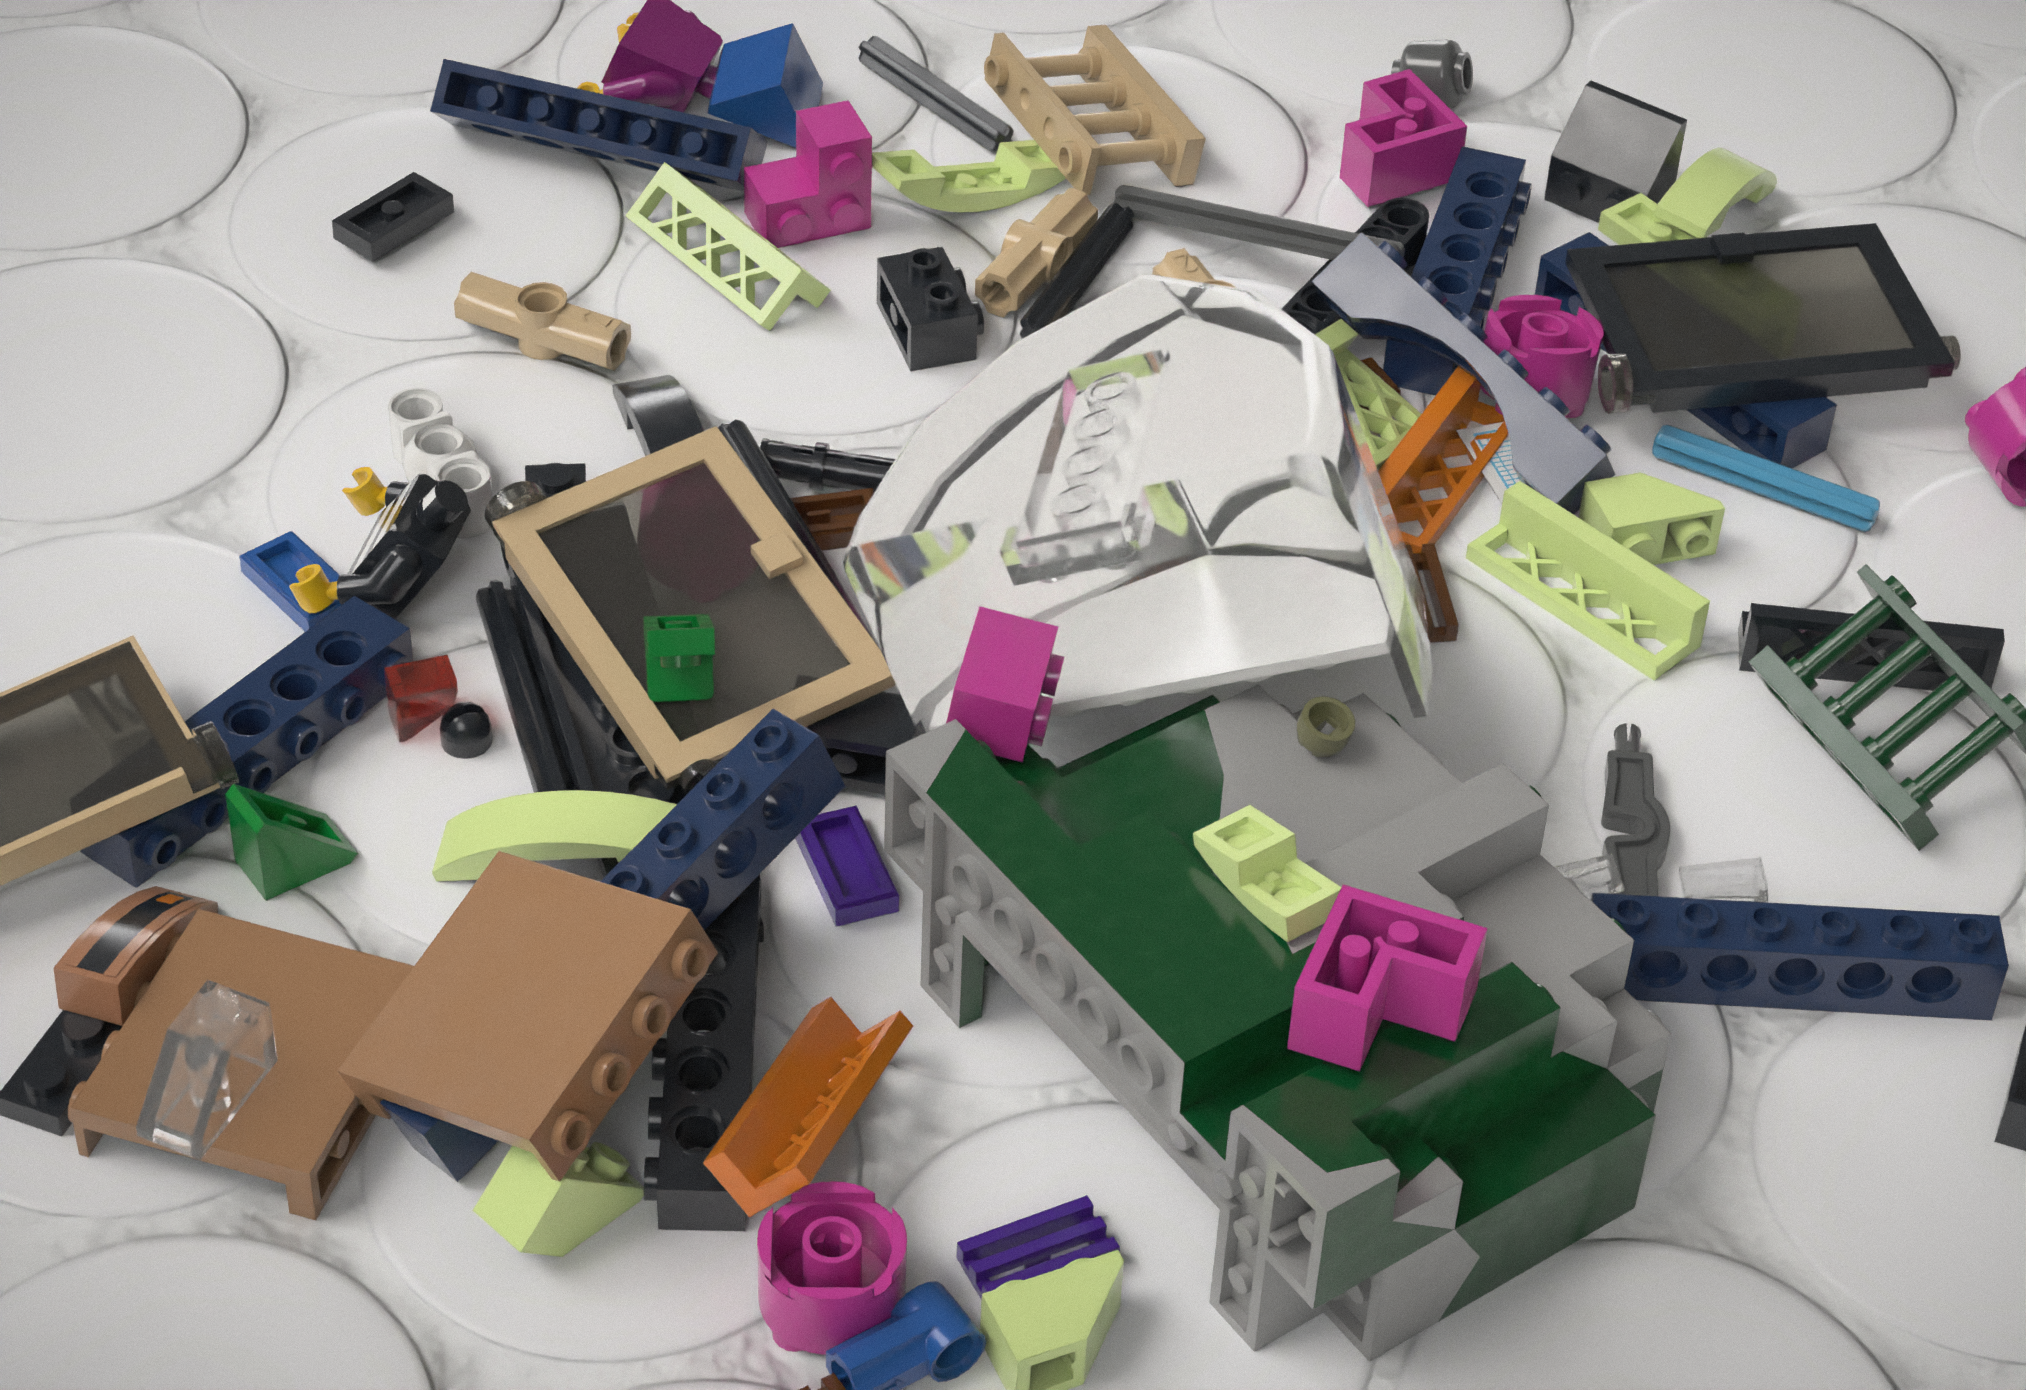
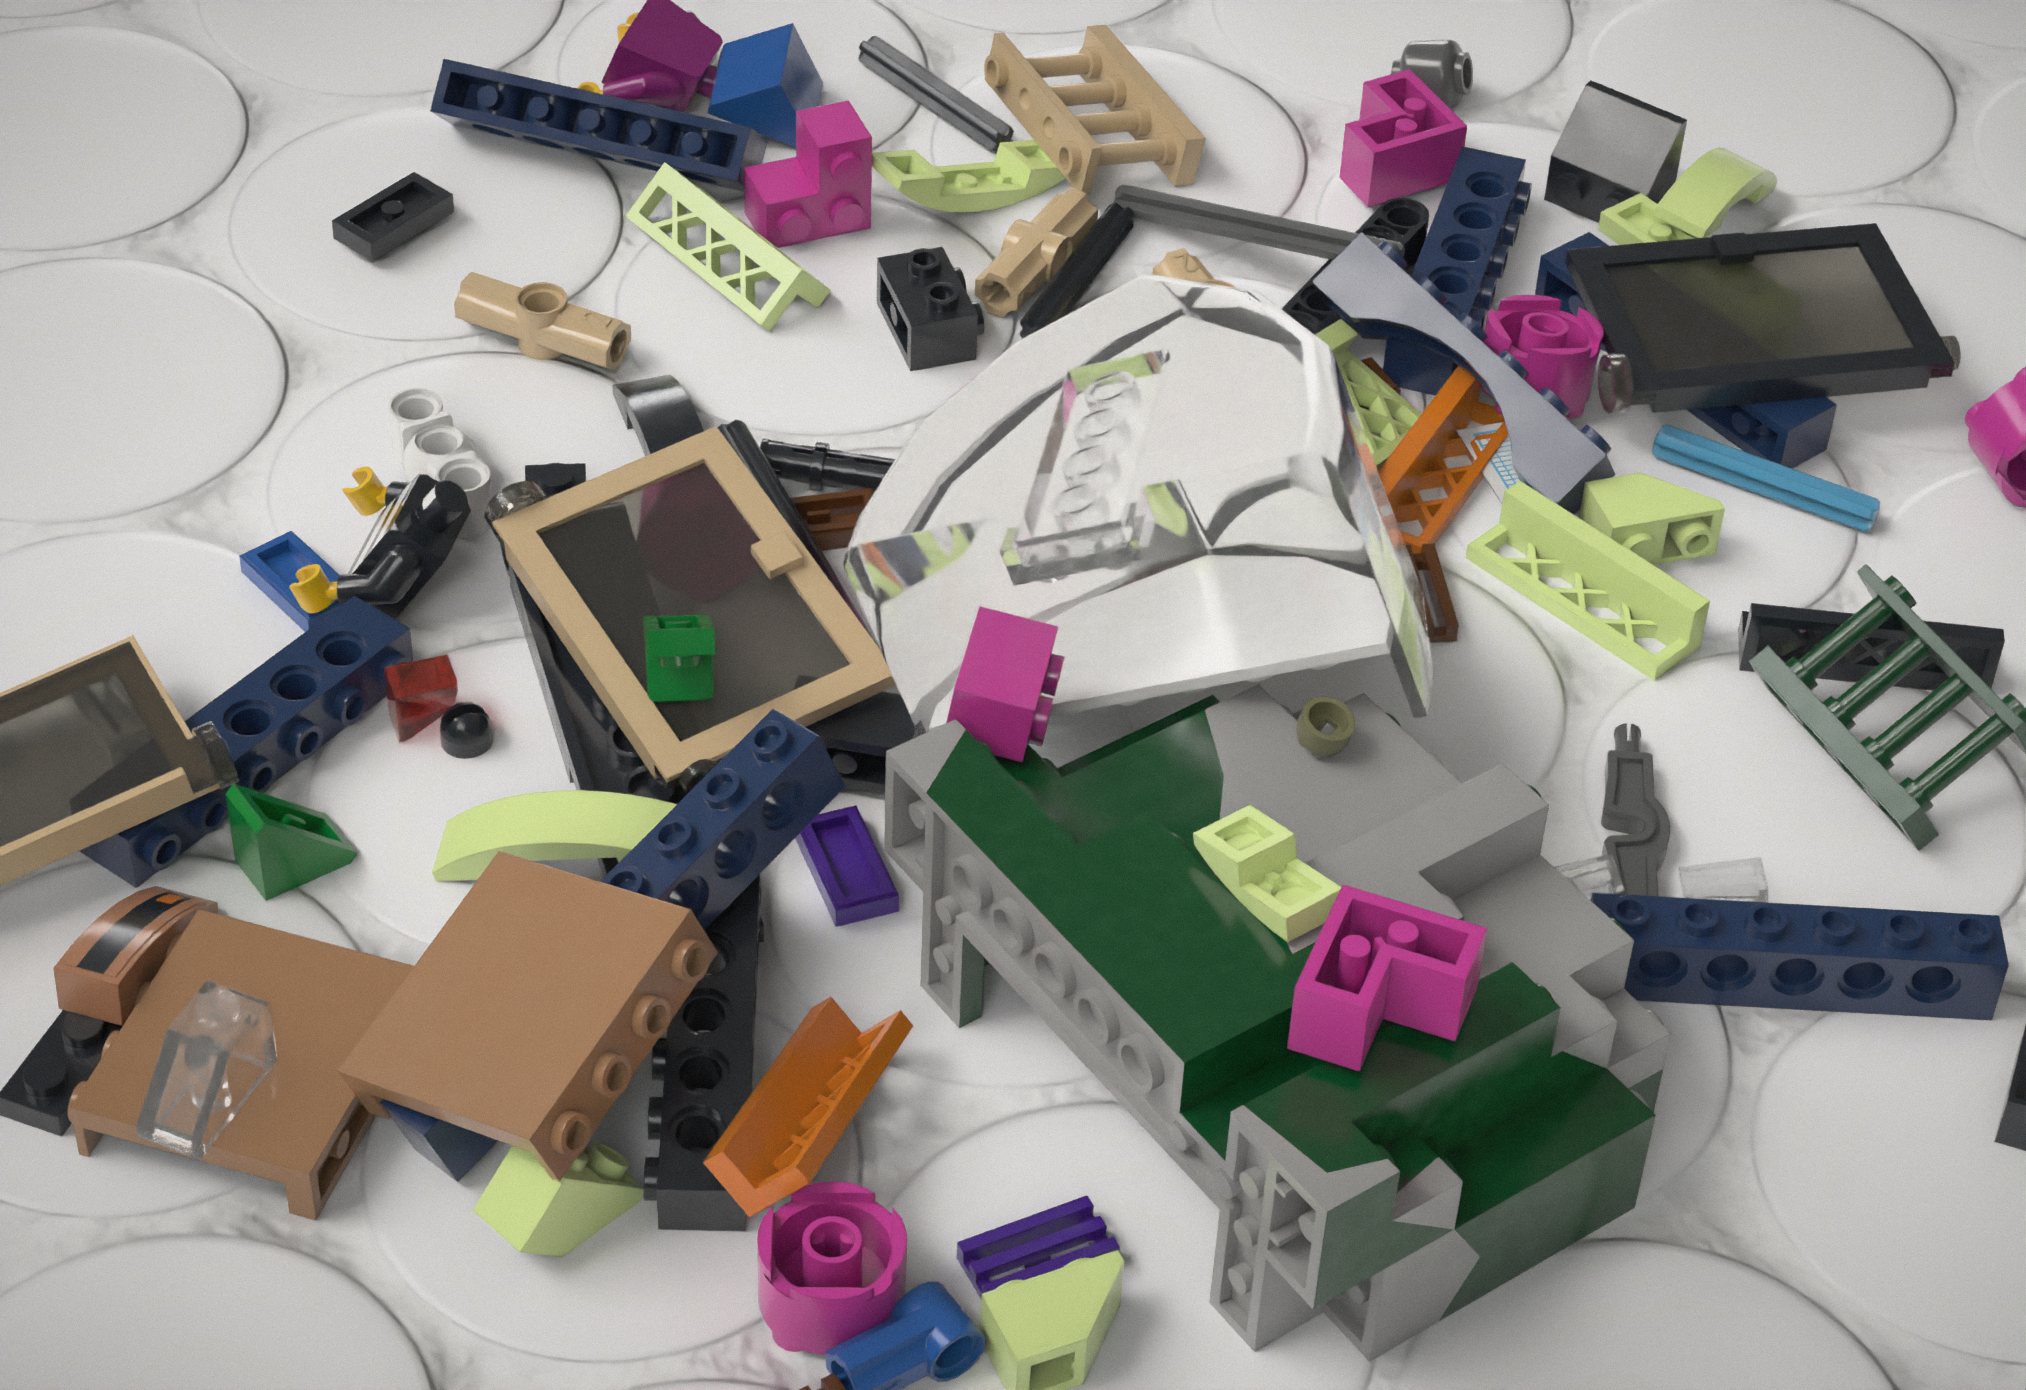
(522, 689): black axle -> none

